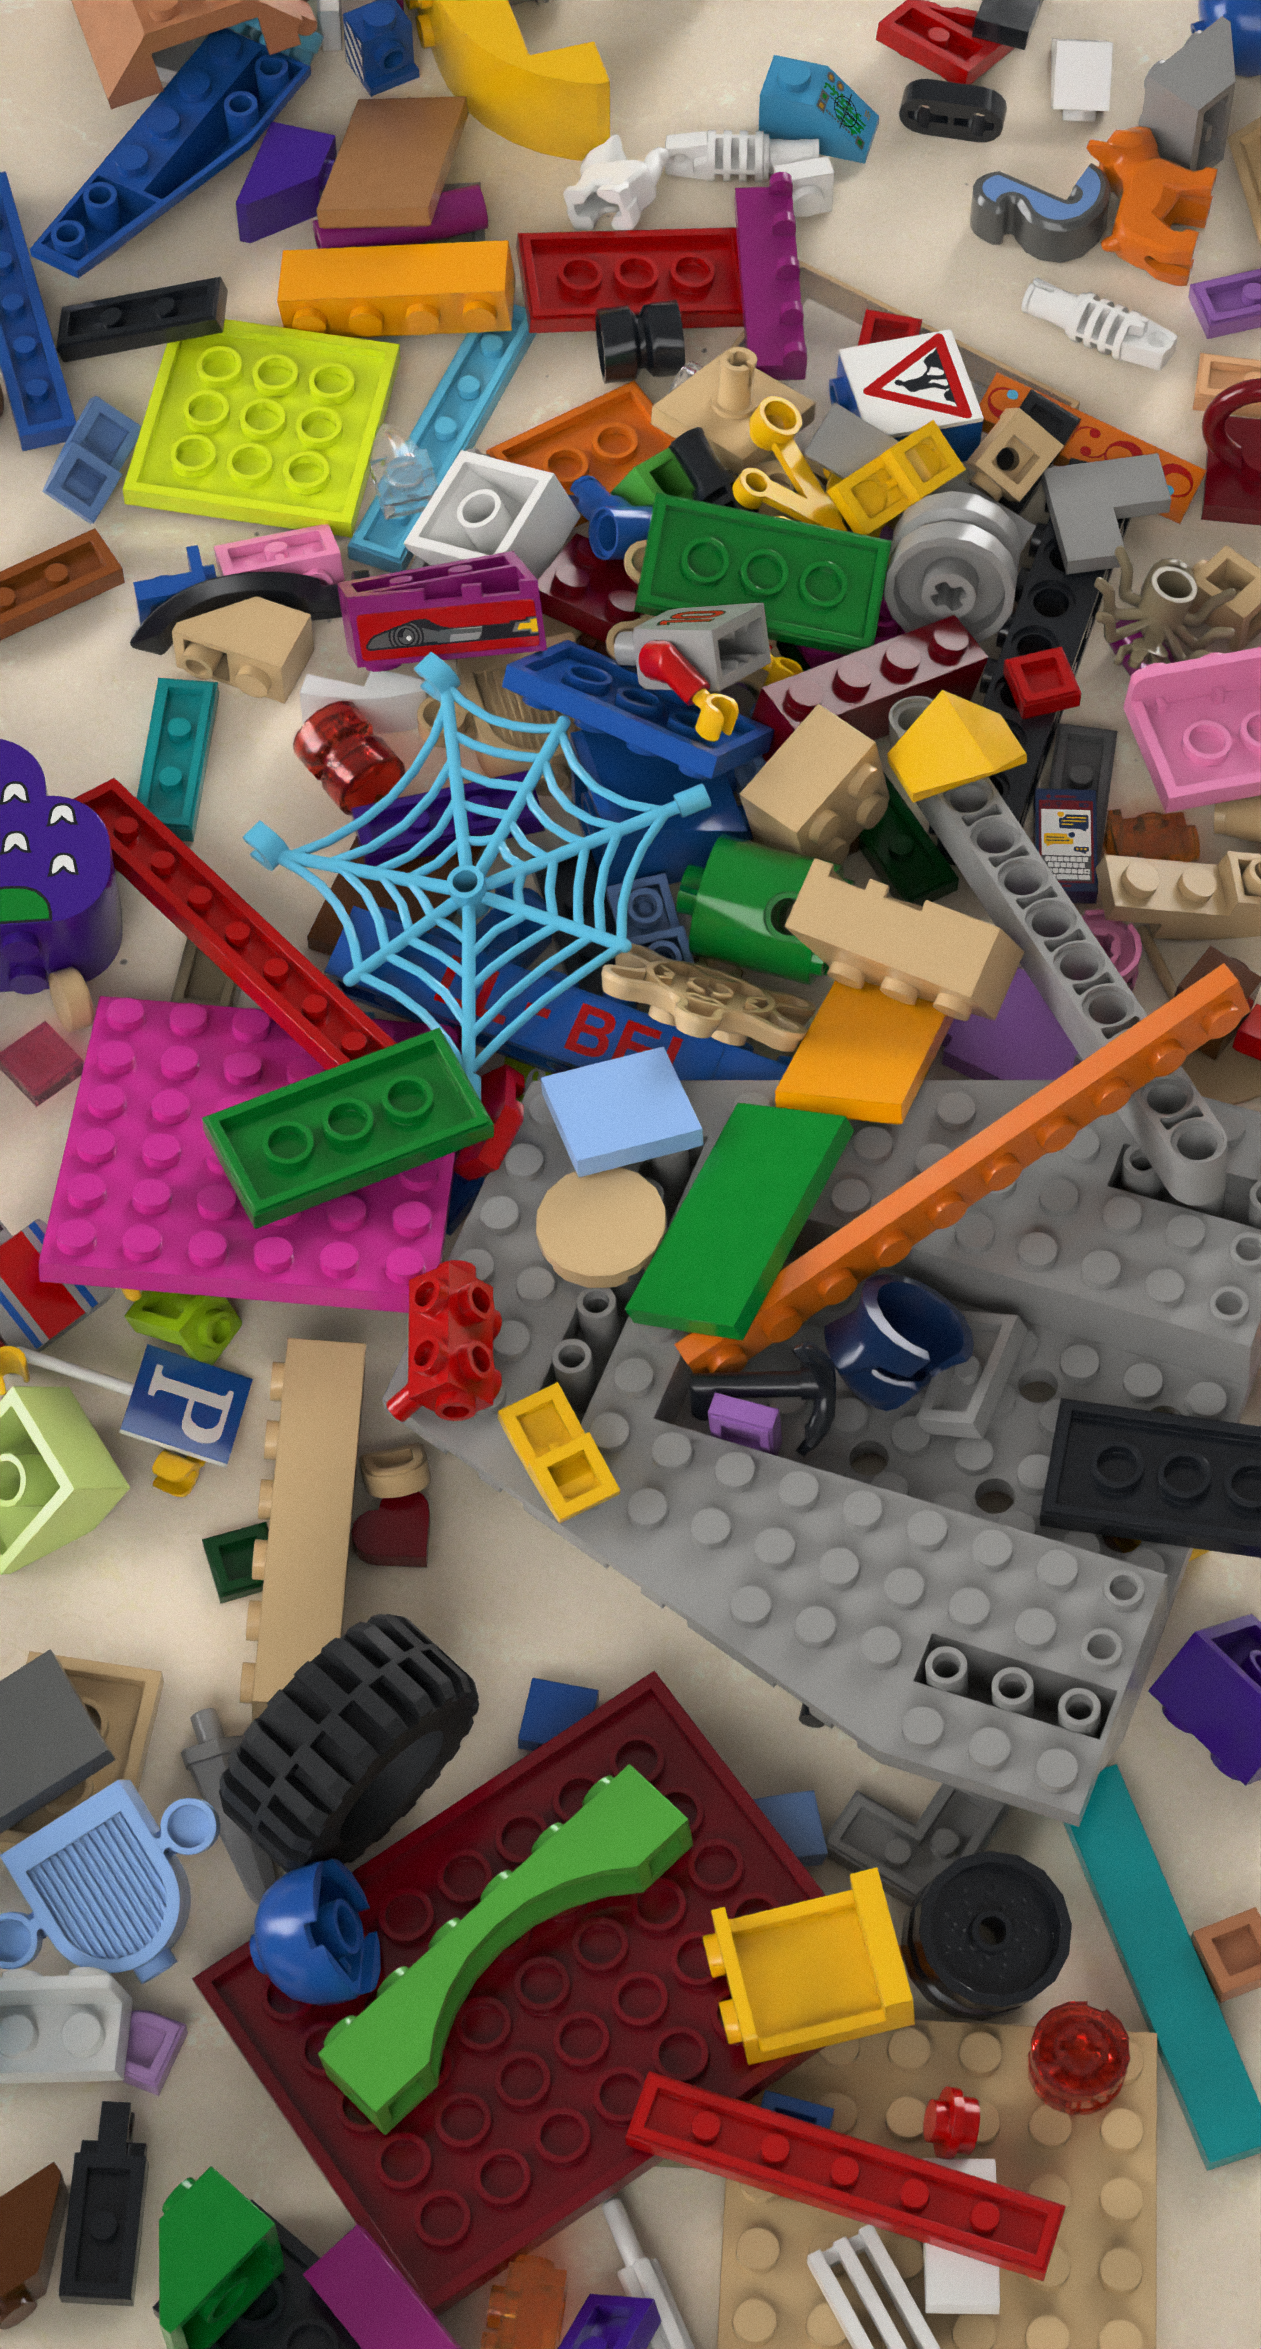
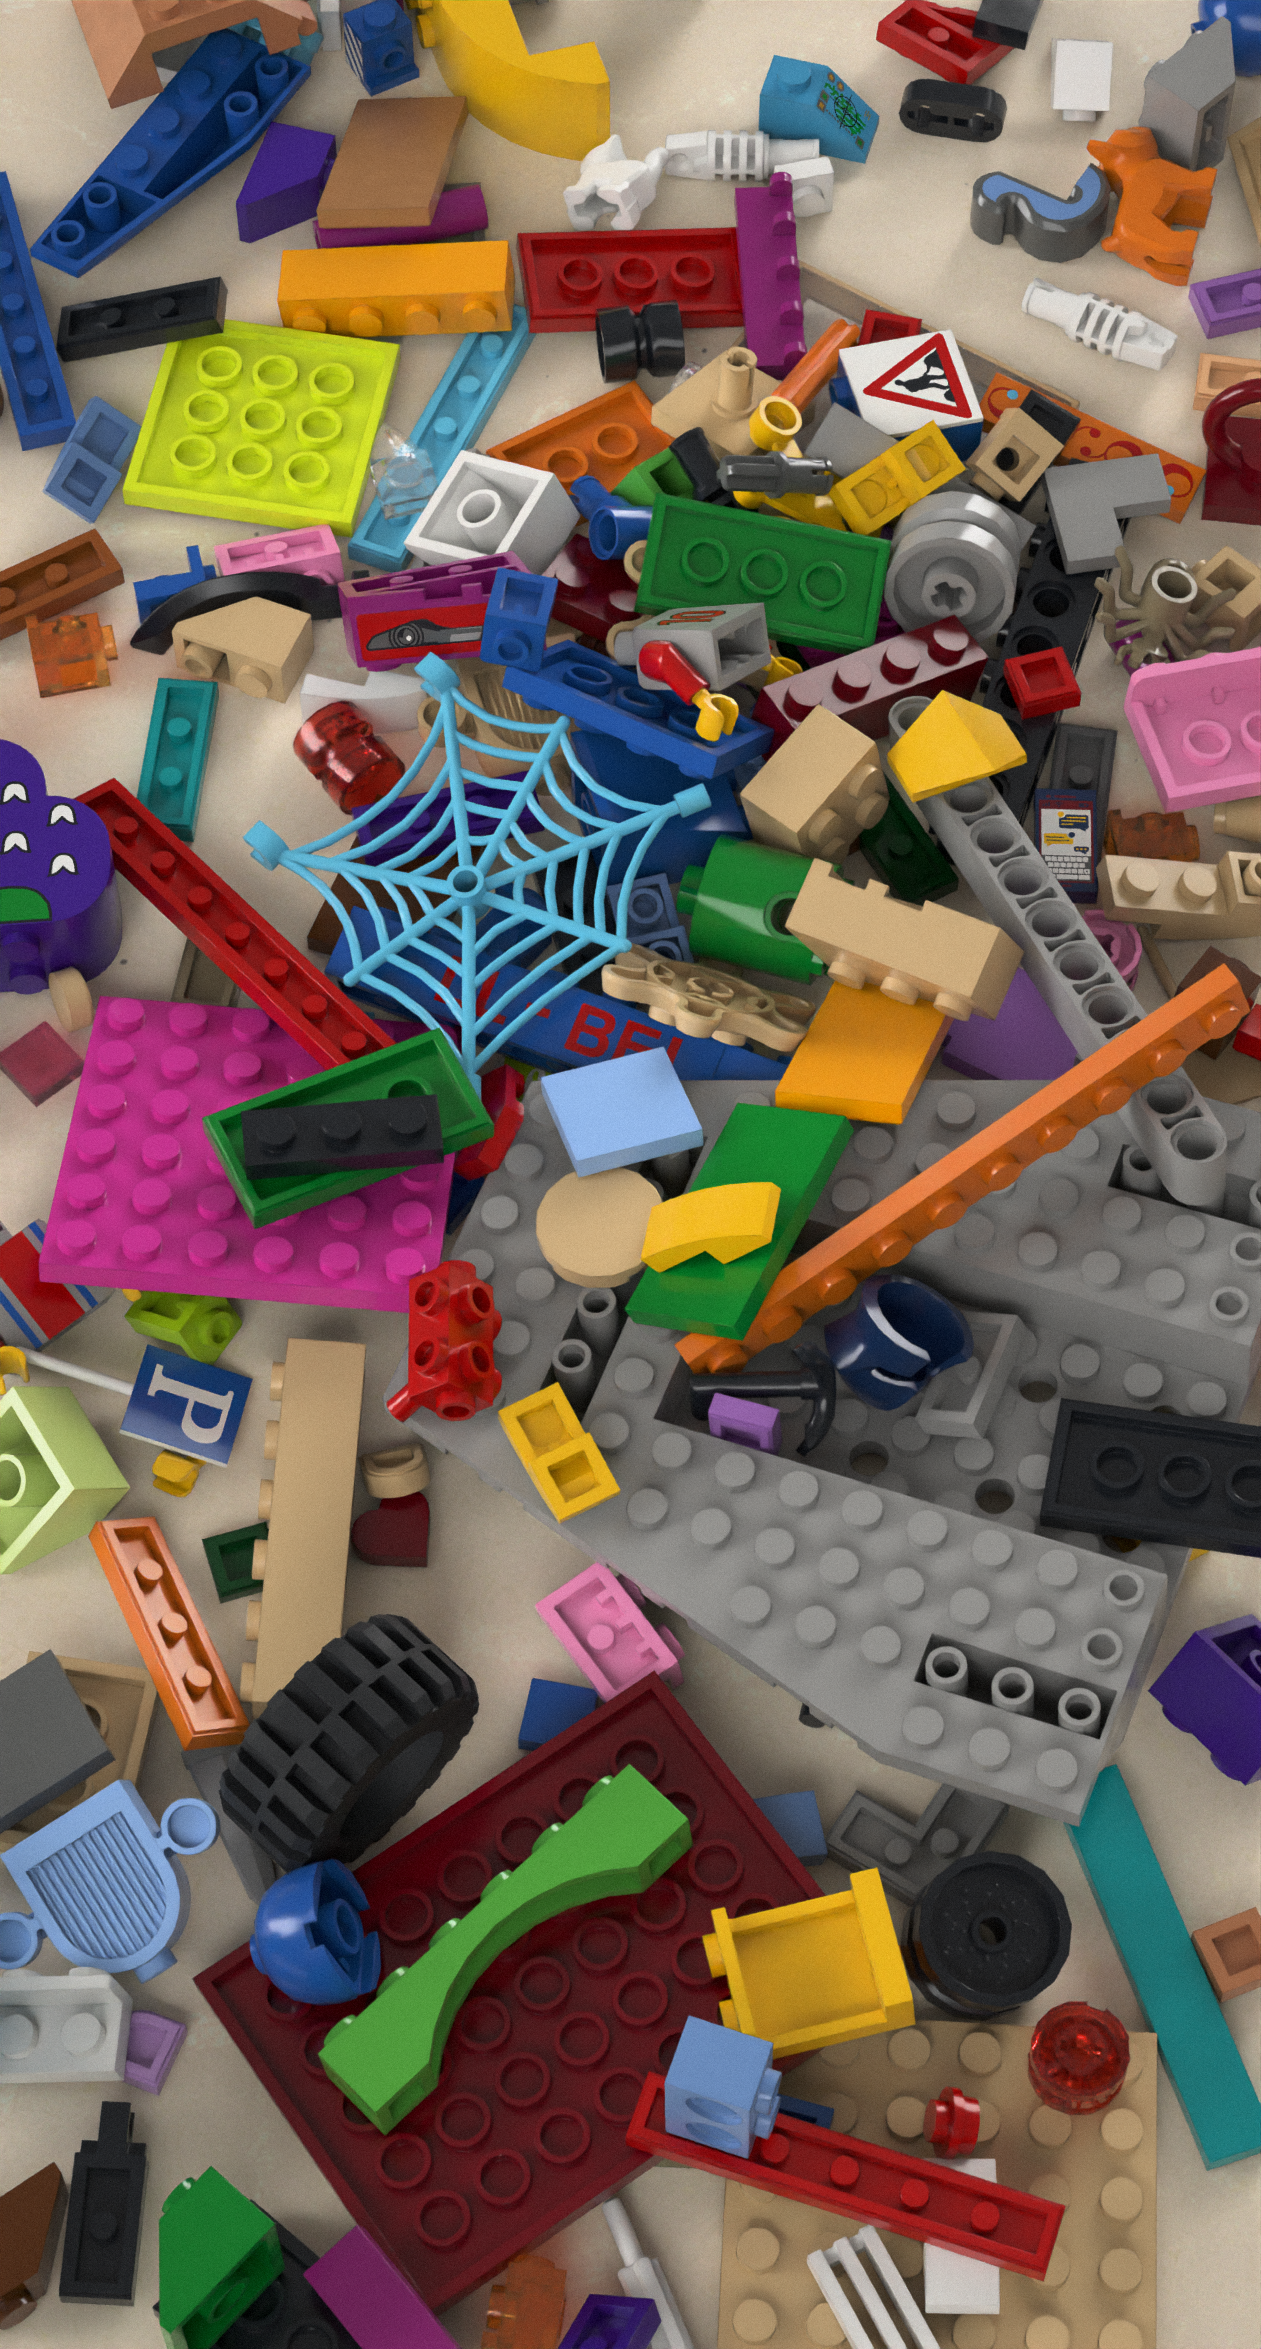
(70, 653): none -> clear orange brick
(169, 1633): none -> orange tile
(342, 1137): none -> black plate
(518, 619): none -> blue bracket
(607, 1634): none -> bright pink bracket
(717, 1220): none -> yellow slope
(721, 2088): none -> medium blue brick
(775, 474): none -> dark grey axle
(817, 365): none -> orange axle

